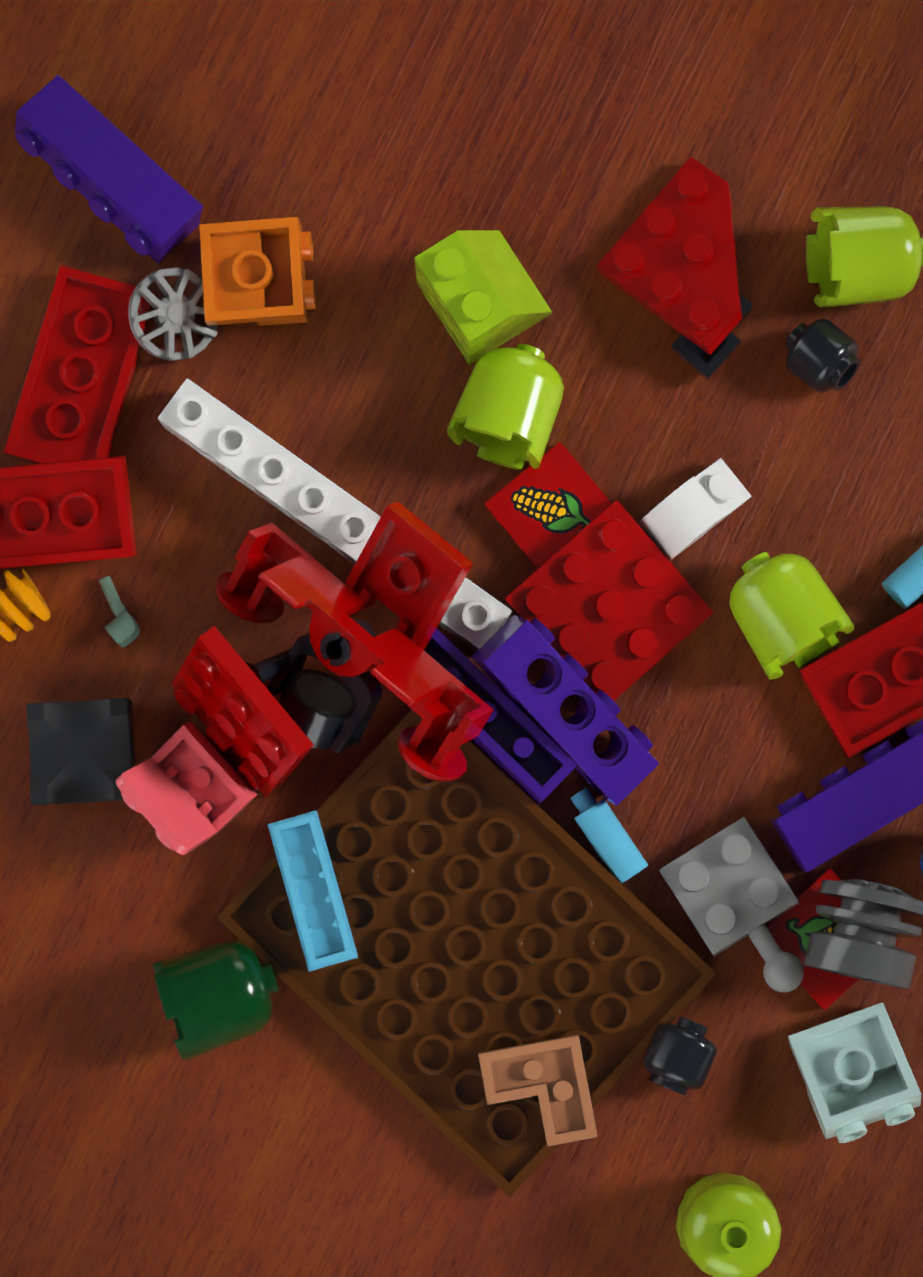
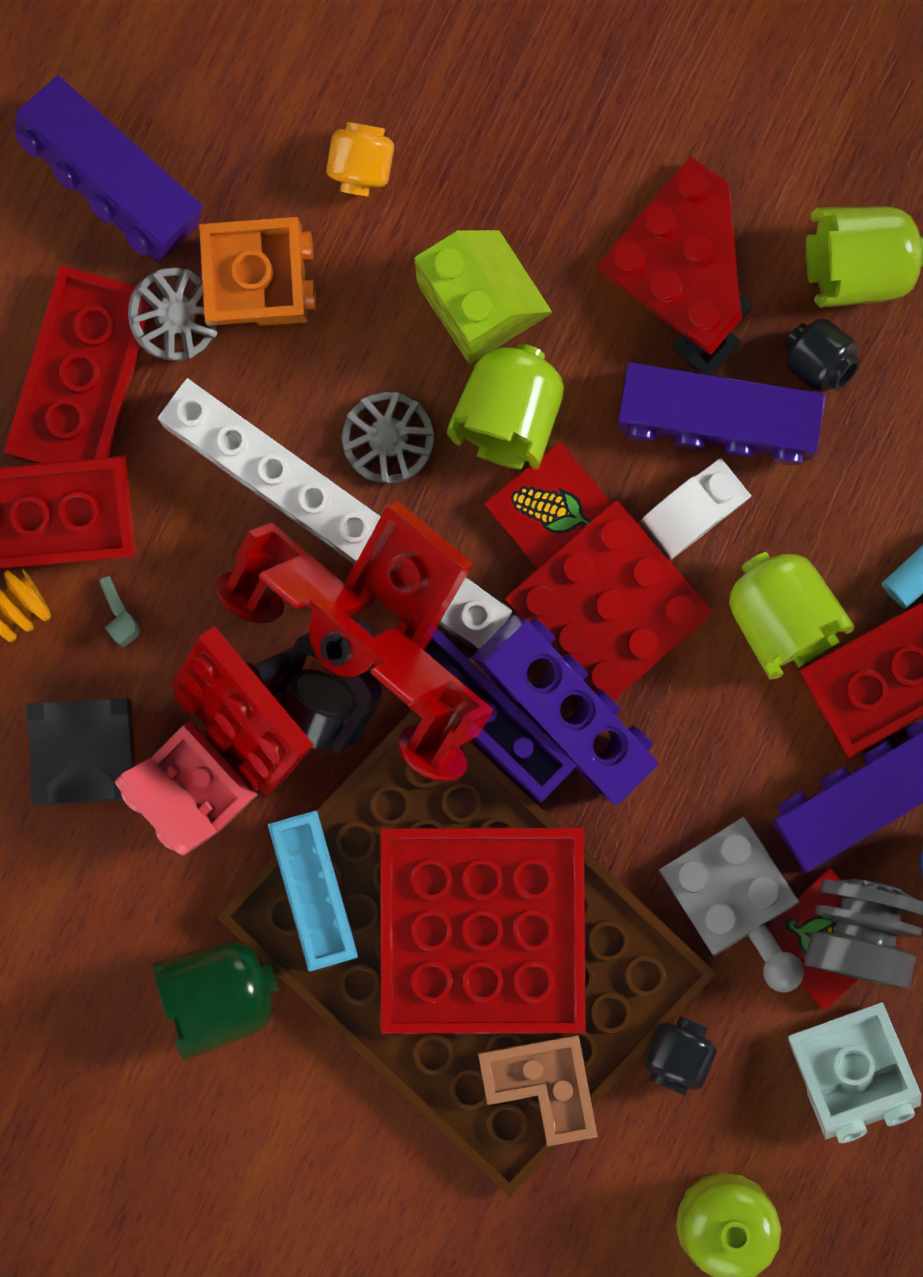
(360, 158): none -> light orange head
(387, 437): none -> light grey wheel
(482, 930): none -> red plate
(608, 836): medium azure cylinder -> none
(720, 413): none -> dark purple brick

